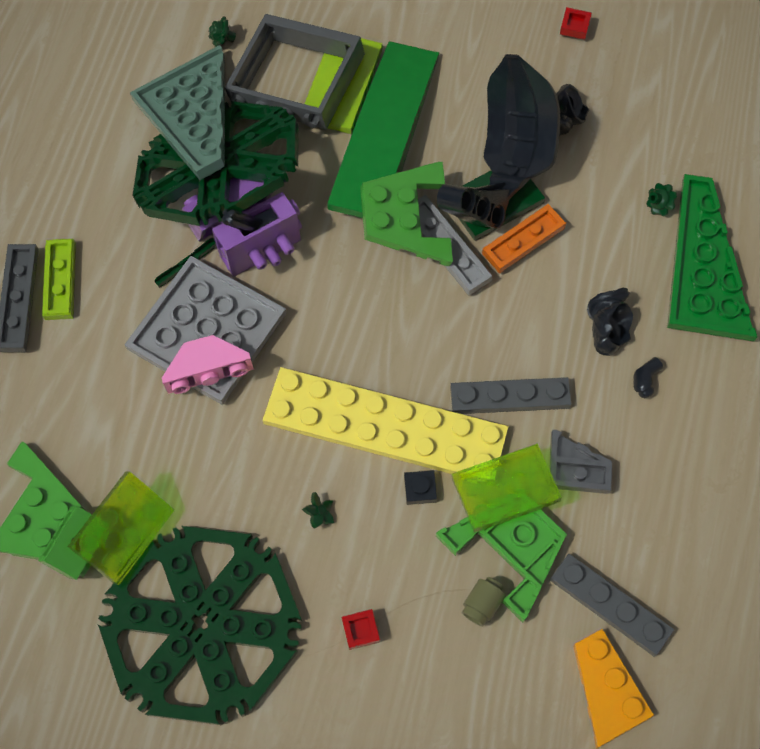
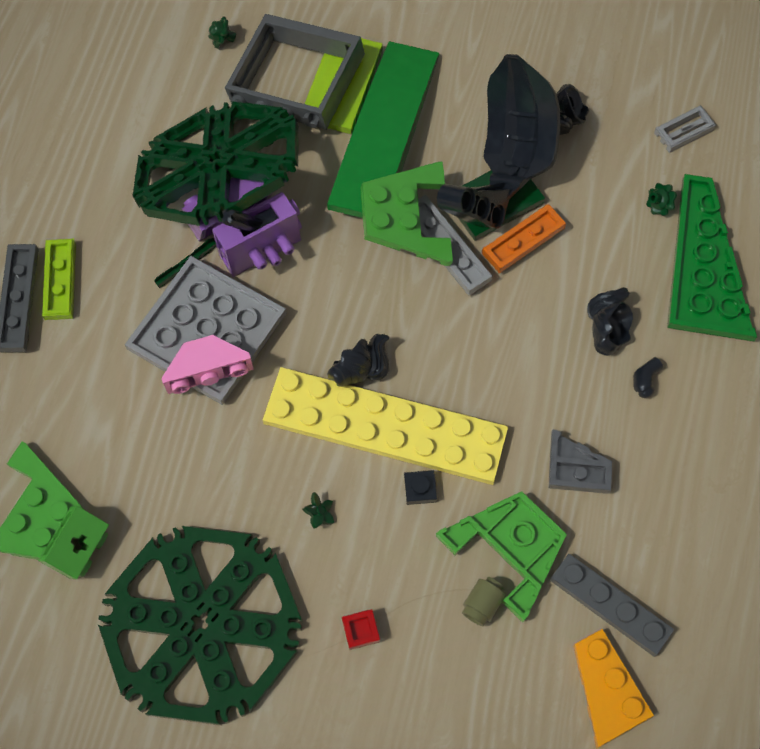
(121, 528): clear neon green plate -> none
(190, 110): sand green wing -> none
(361, 362): none -> black hair
(506, 488): clear neon green plate -> none
(510, 395): dark grey plate -> none
(575, 23): red plate -> none
(689, 137): none -> light grey tile

